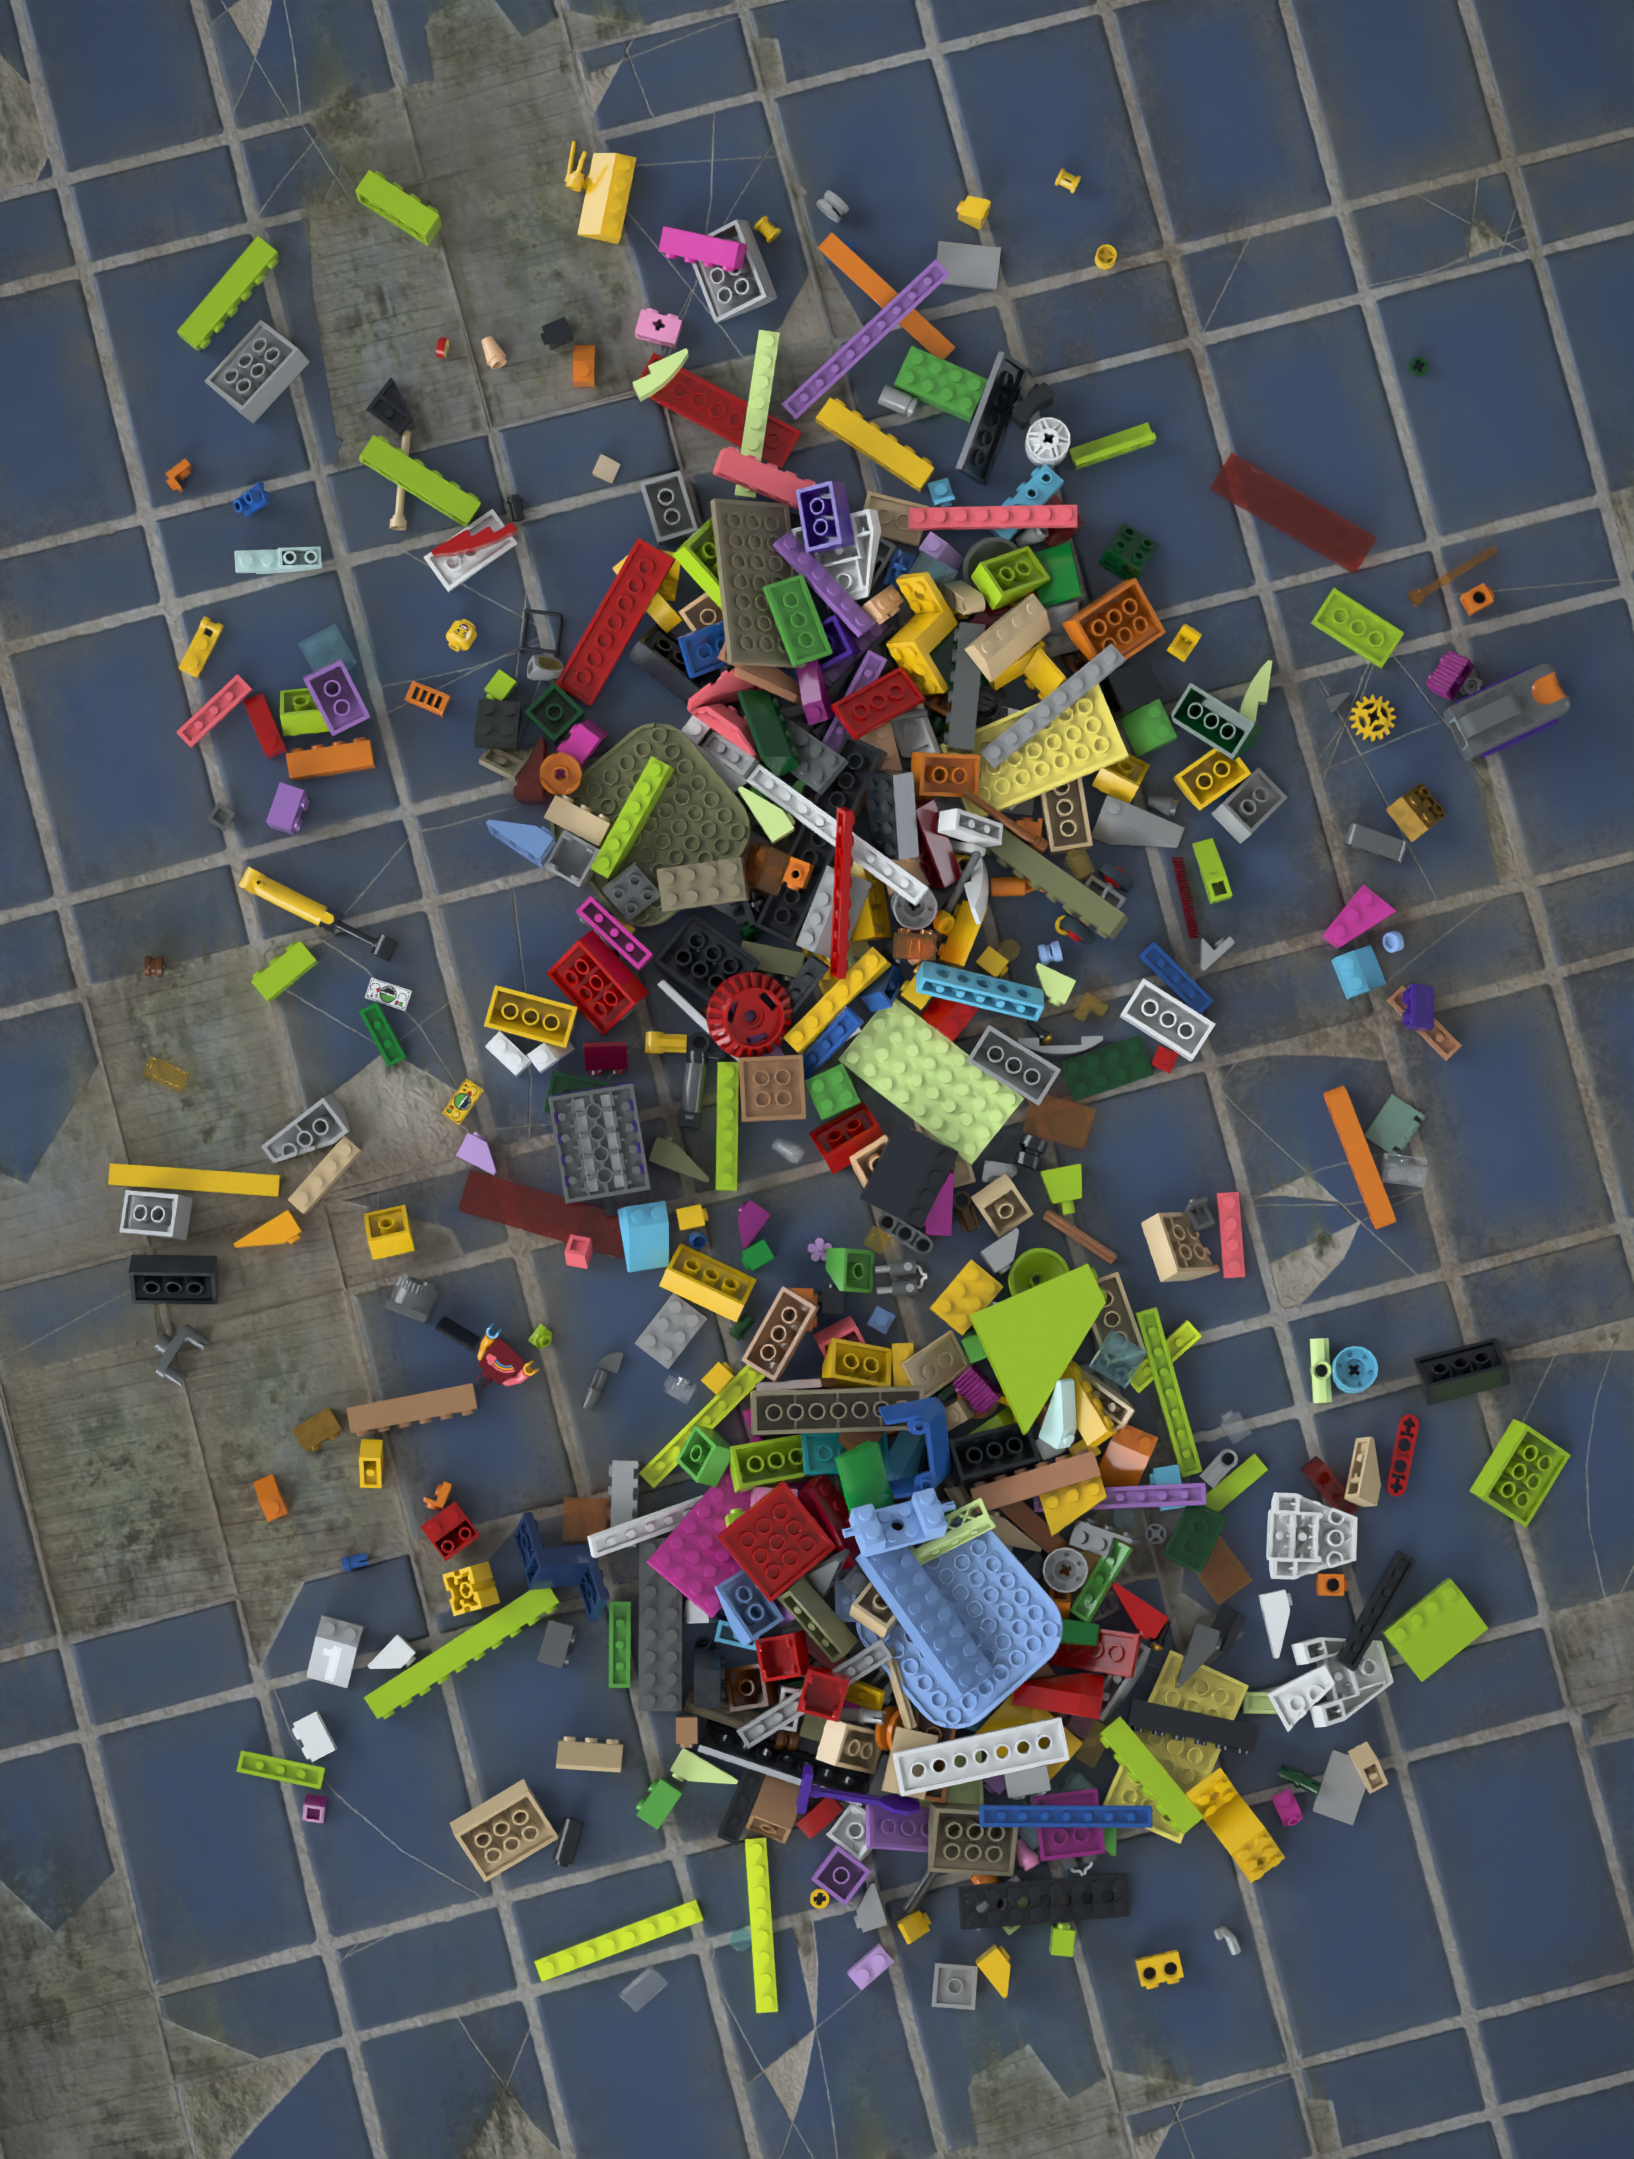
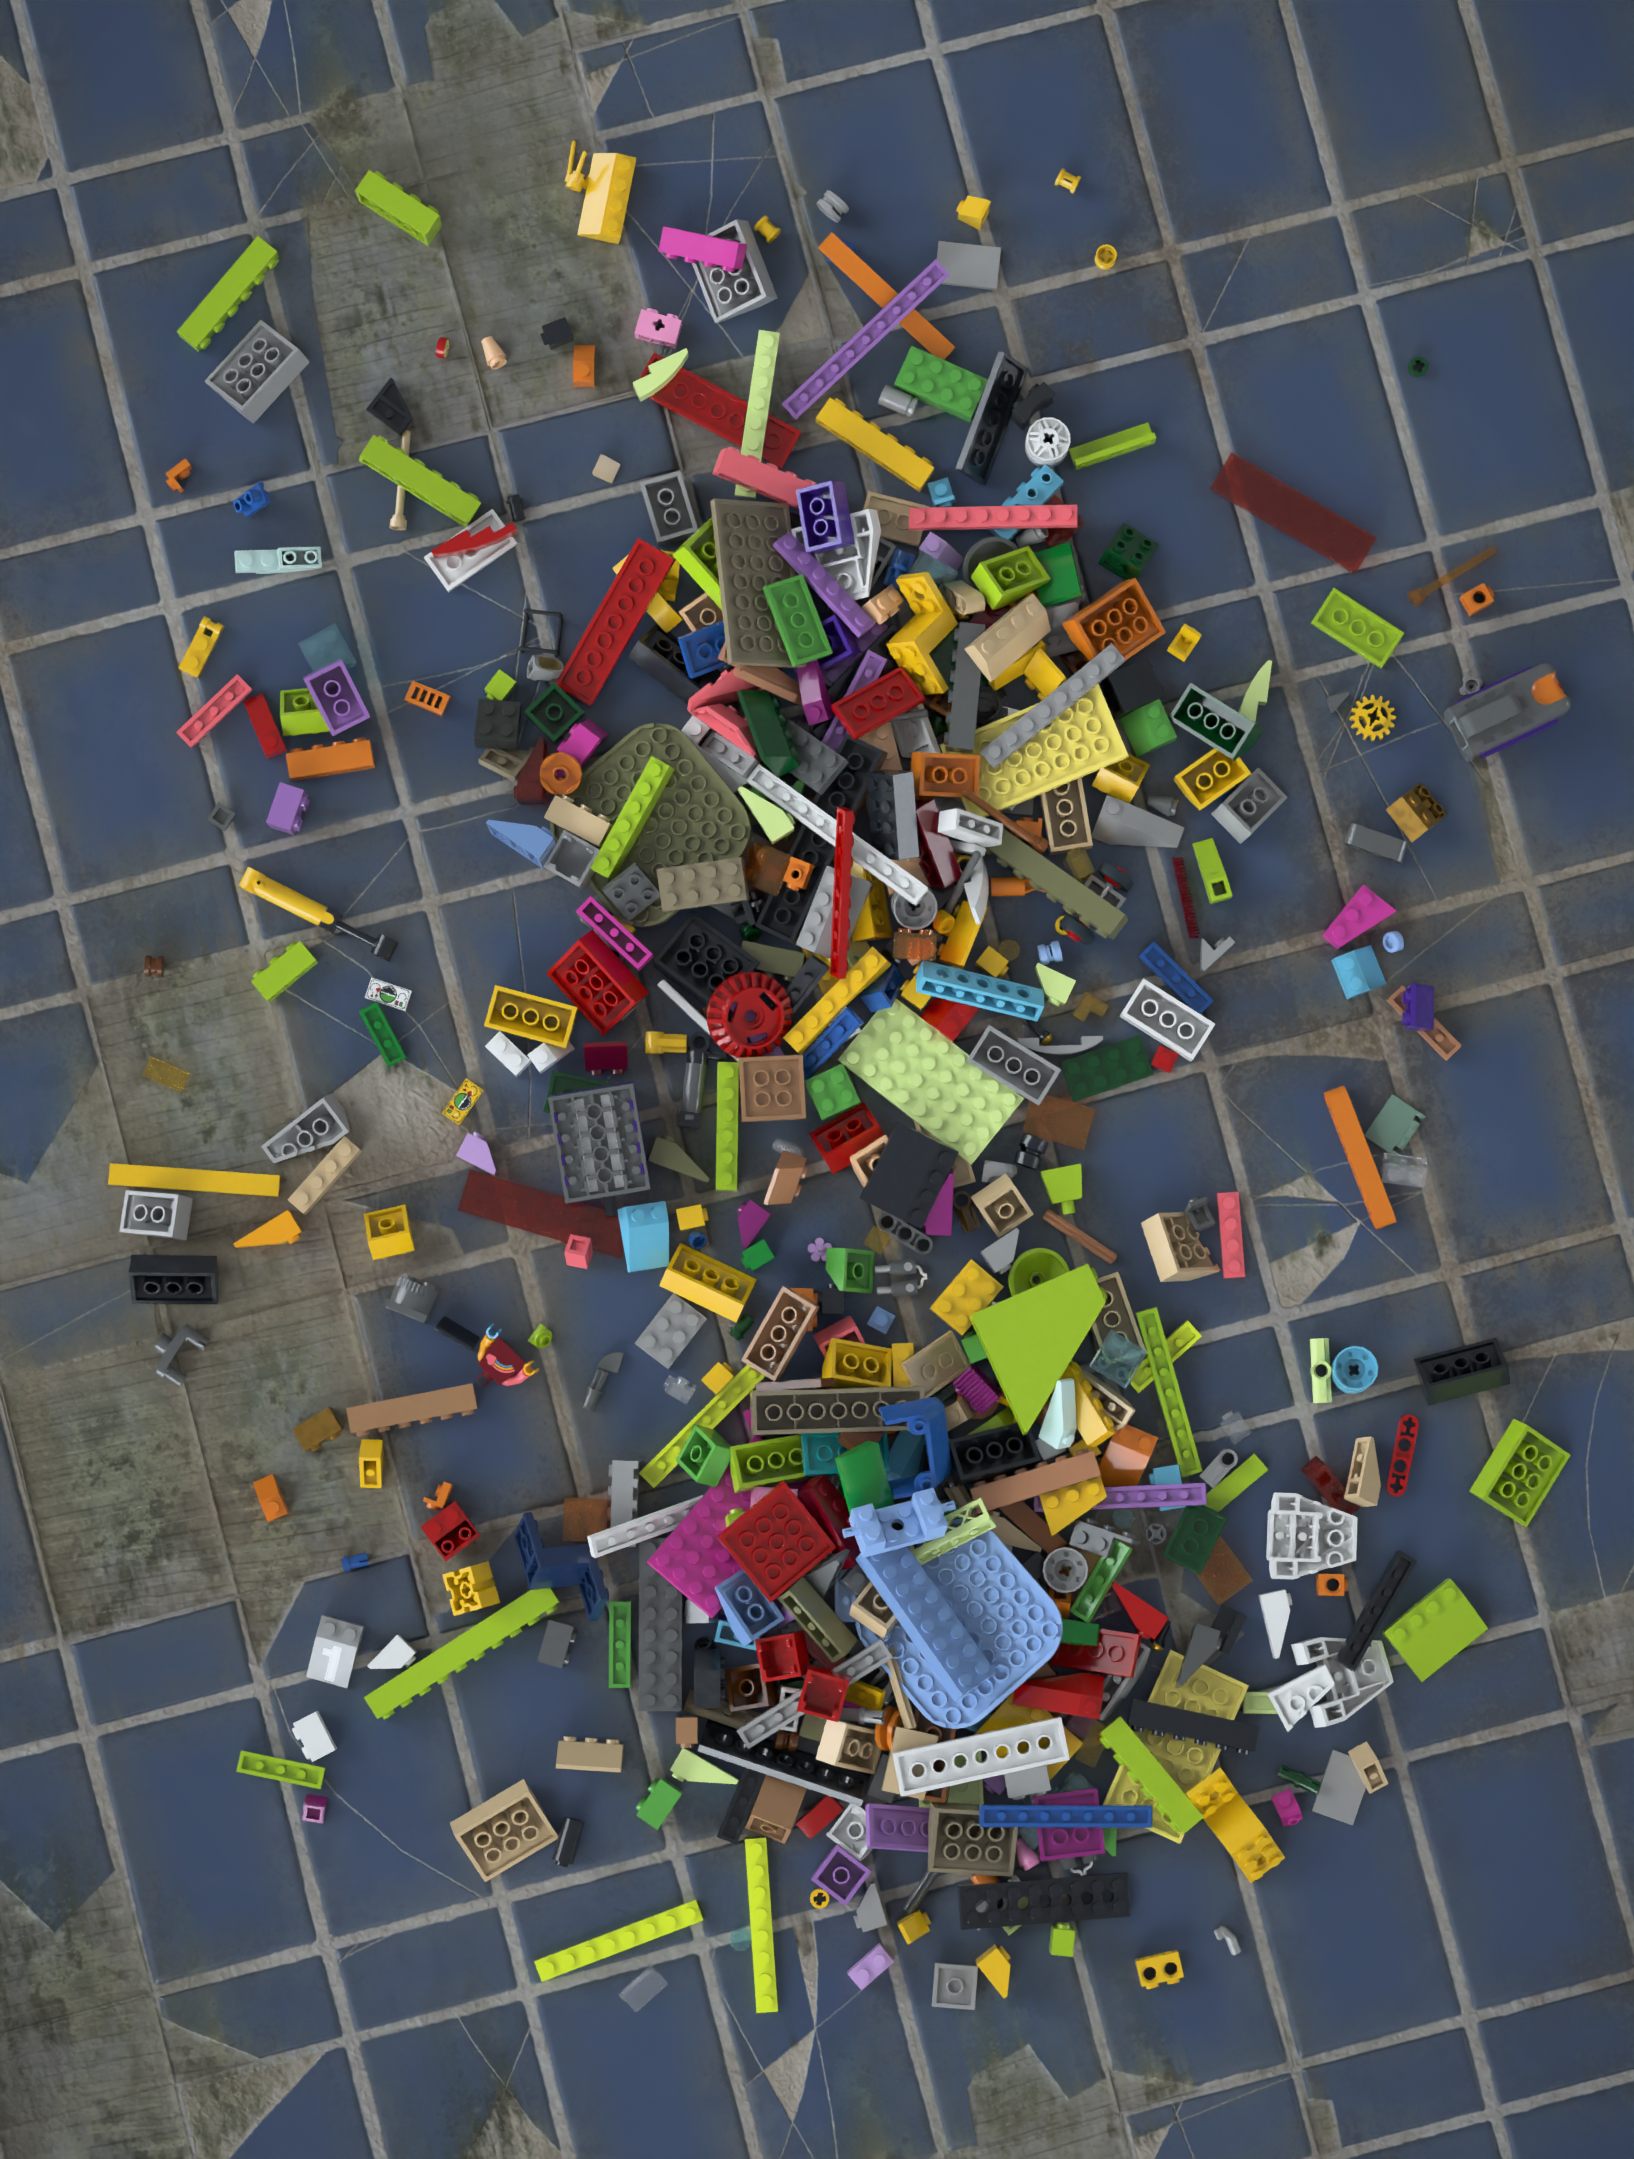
(461, 635): yellow head -> none
(786, 1179): none -> nougat slope
(891, 1802): dark purple piece -> none
(1450, 675): magenta brick -> none

